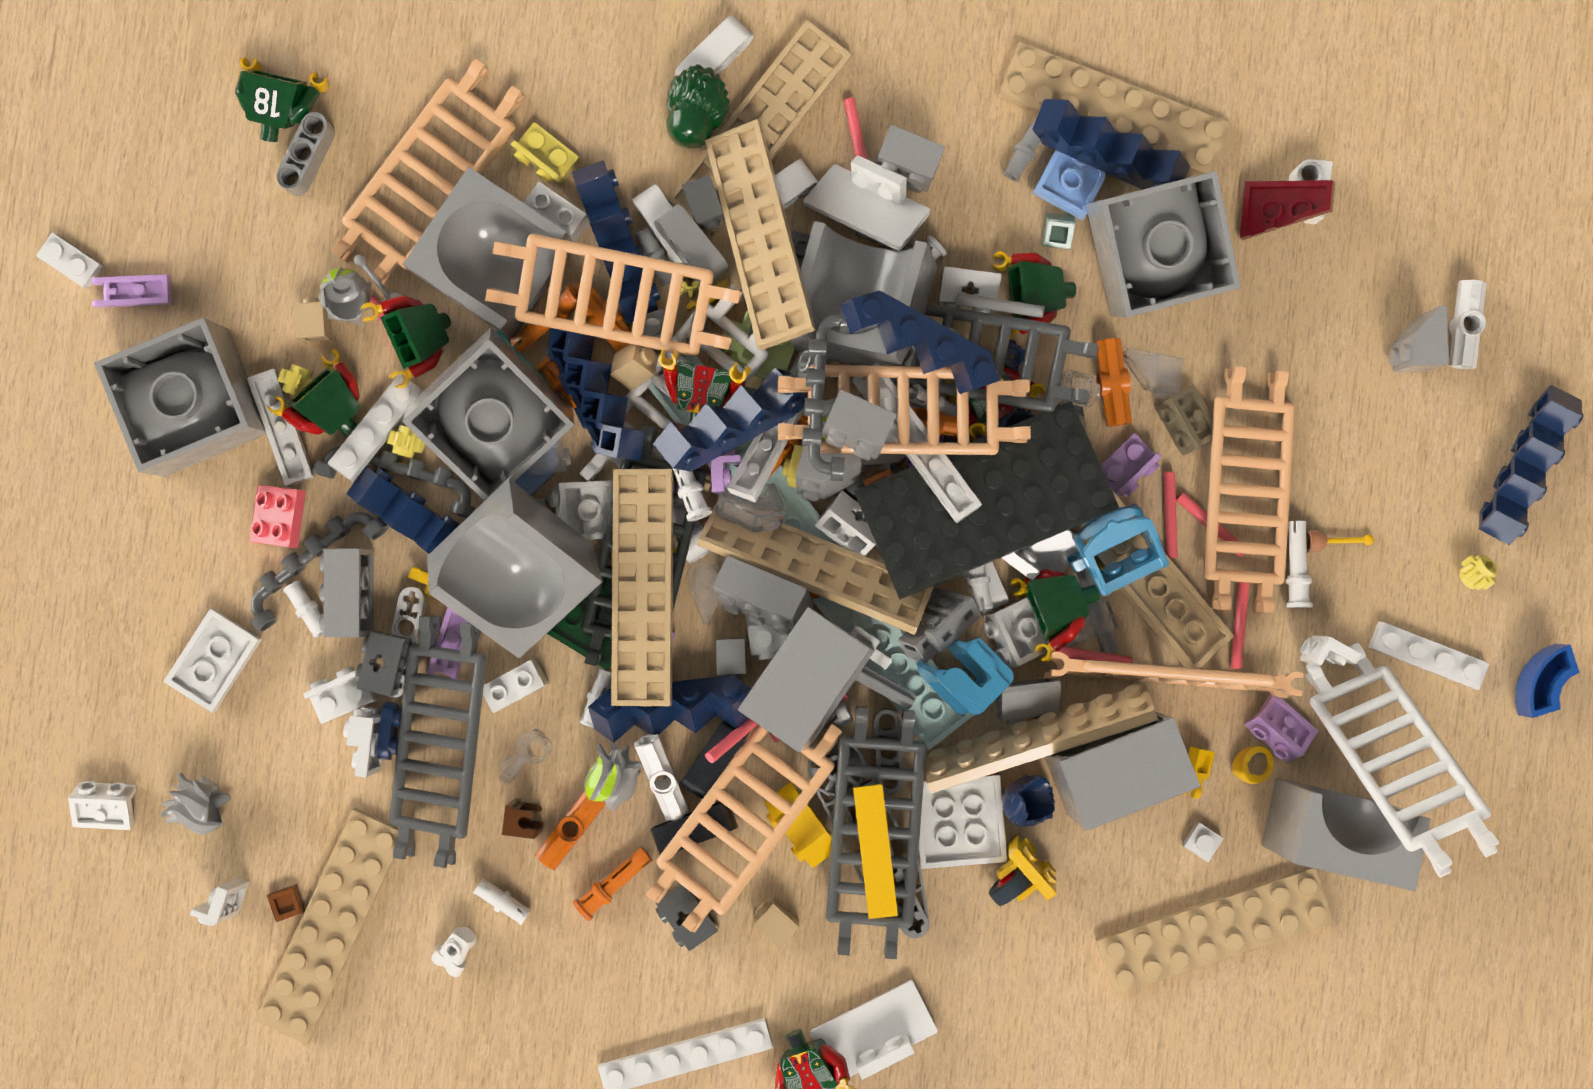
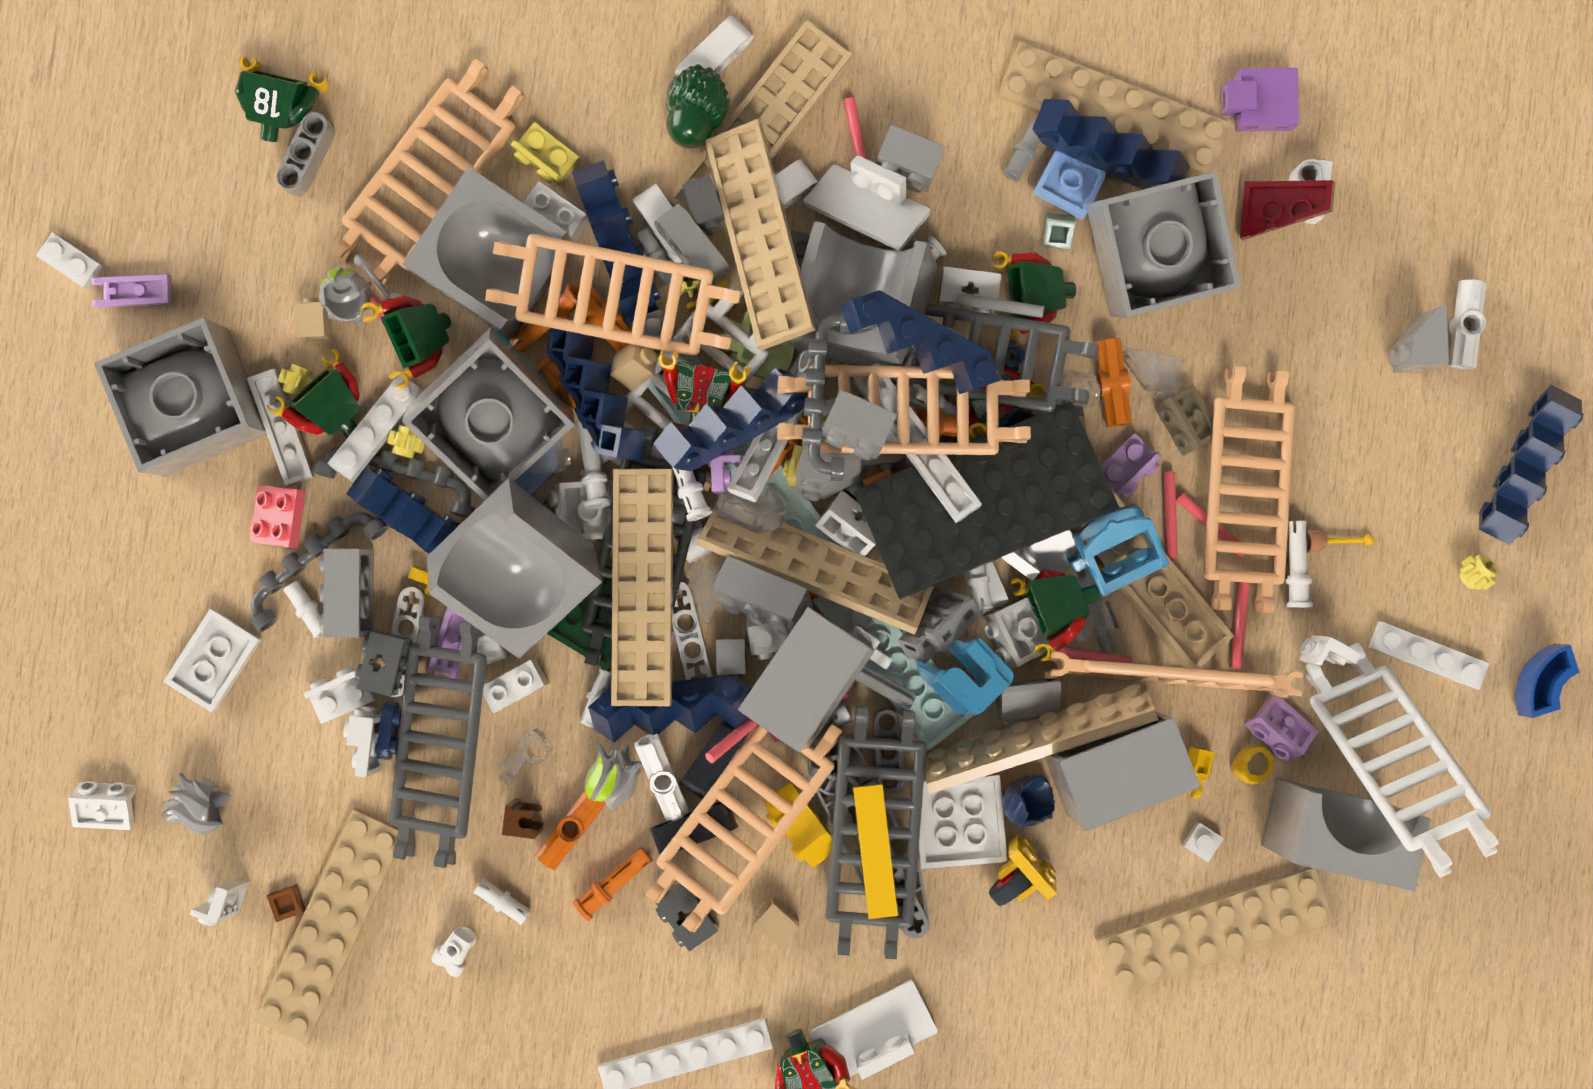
(491, 649): none -> white tile
(594, 477): none -> white pin
(692, 635): none -> white beam
(1262, 99): none -> medium lavender piece

